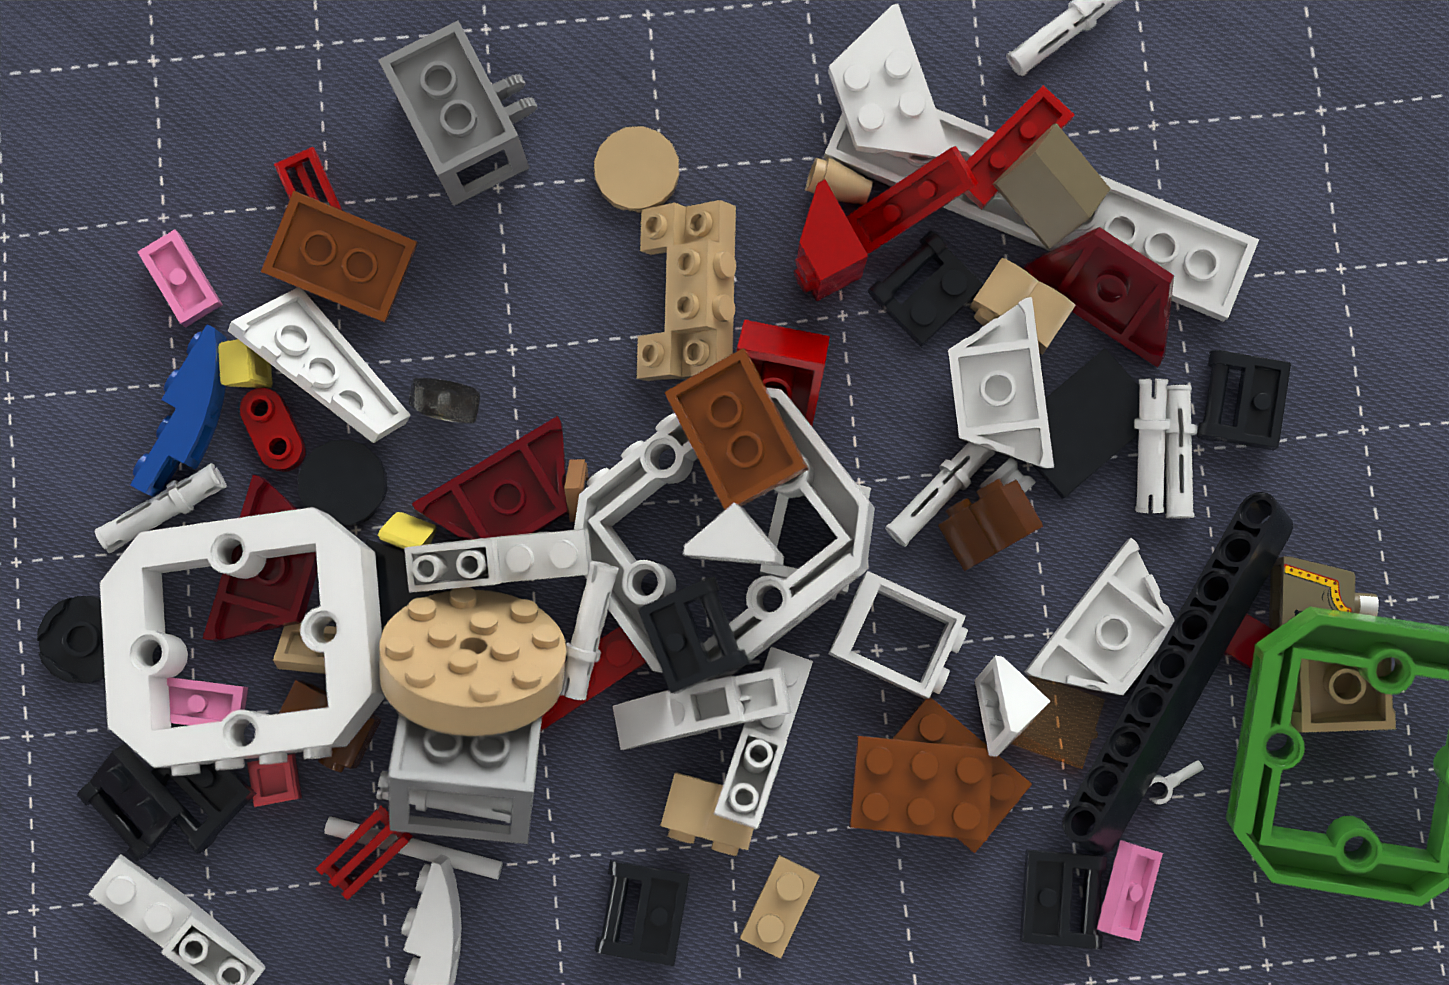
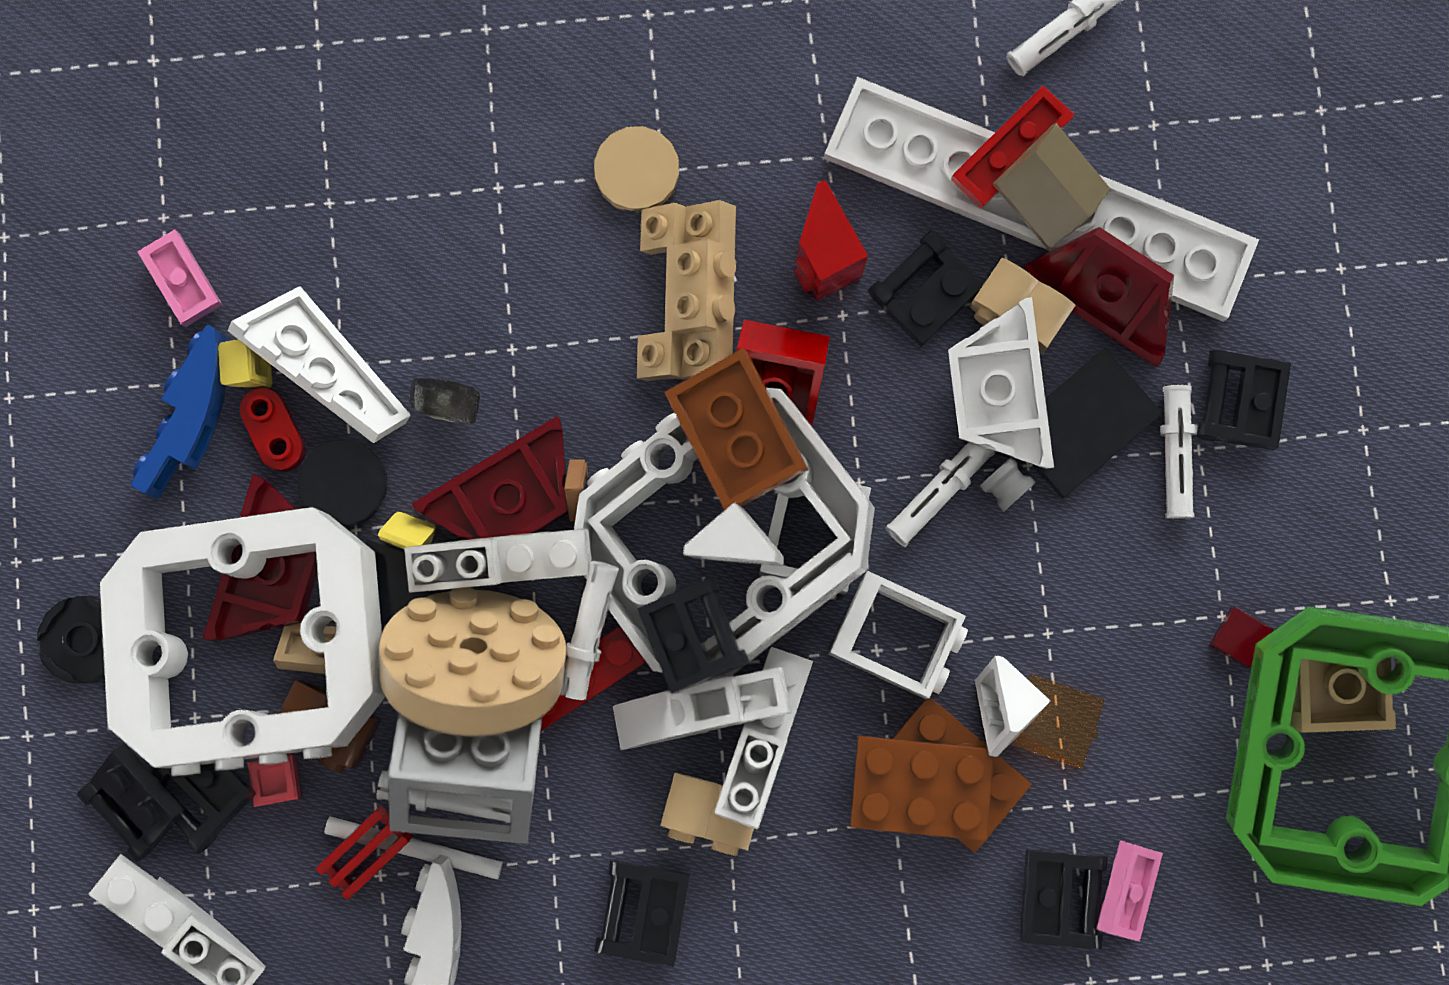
(175, 499): white pin -> none
(203, 702): bright pink plate -> none
(297, 161): red tile -> none
(339, 256): dark orange plate -> none
(458, 109): light grey piece -> none
(779, 906): tan plate -> none
(845, 183): tan cone -> none
(887, 93): white wing -> none
(912, 199): red plate -> none
(989, 524): reddish brown brick -> none
(1109, 630): white wing -> none
(1151, 445): white pin -> none
(1175, 779): white hand -> none
(1178, 694): black beam -> none
(1303, 583): dark tan torso -> none

